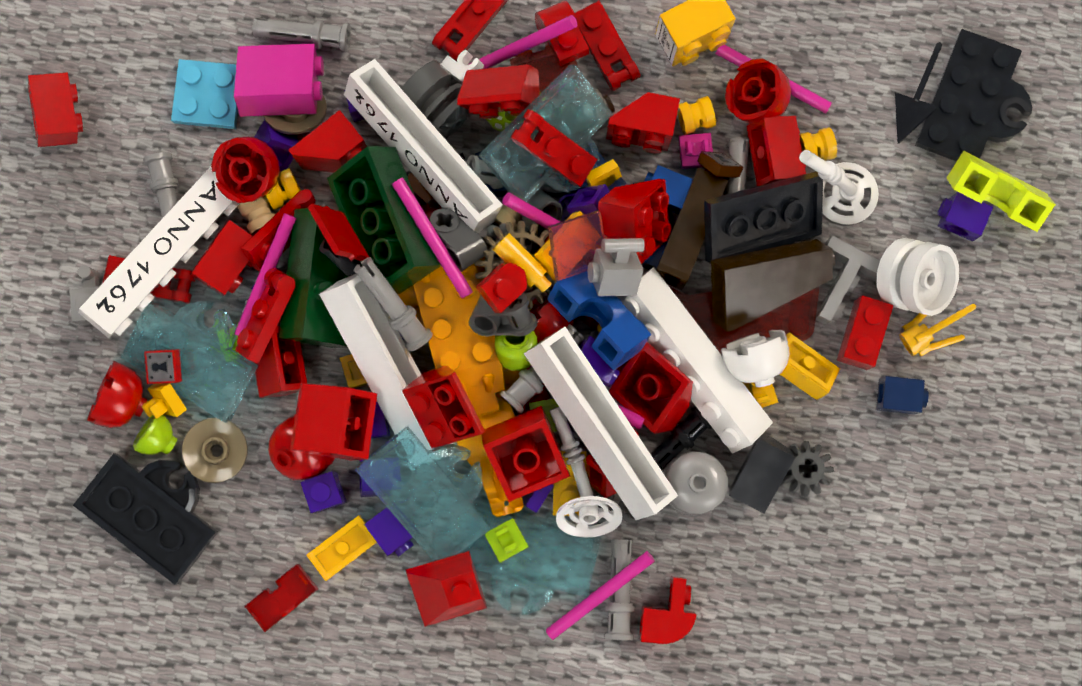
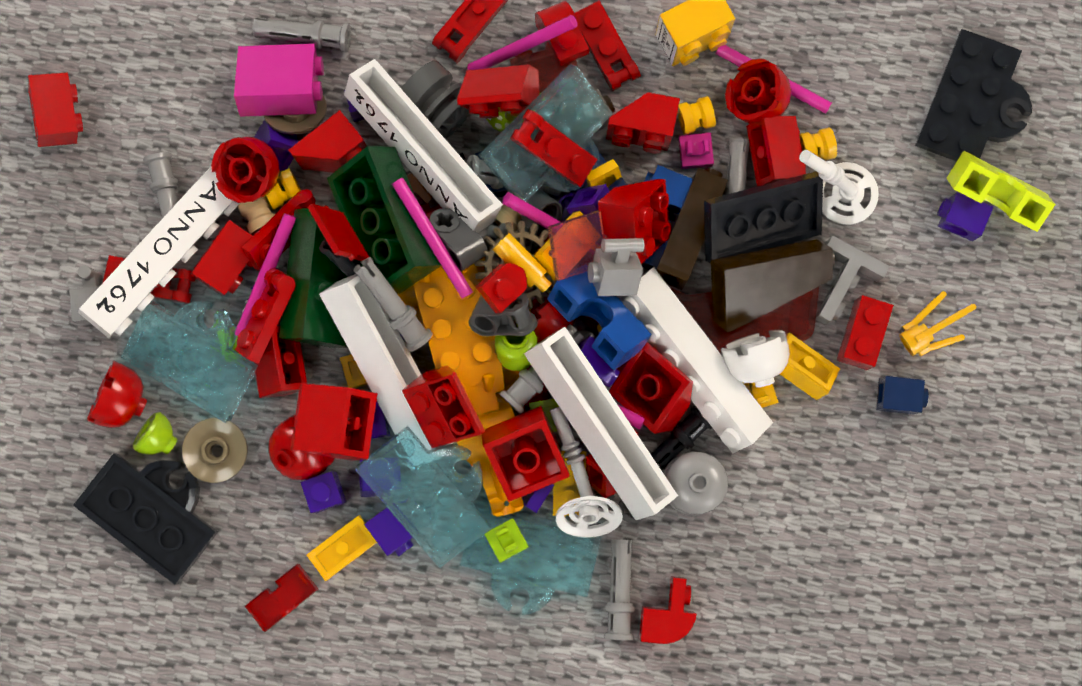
(163, 366): tile -> none
(164, 401): yellow tile -> none
(205, 94): medium azure plate -> none
(446, 588): red slope -> none
(459, 68): white tile -> none
(600, 595): dark pink bar -> none
(720, 164): reddish brown tile -> none
(761, 473): black brick -> none
(818, 469): dark grey gear -> none
(912, 111): black piece -> none
(918, 276): white wheel -> none

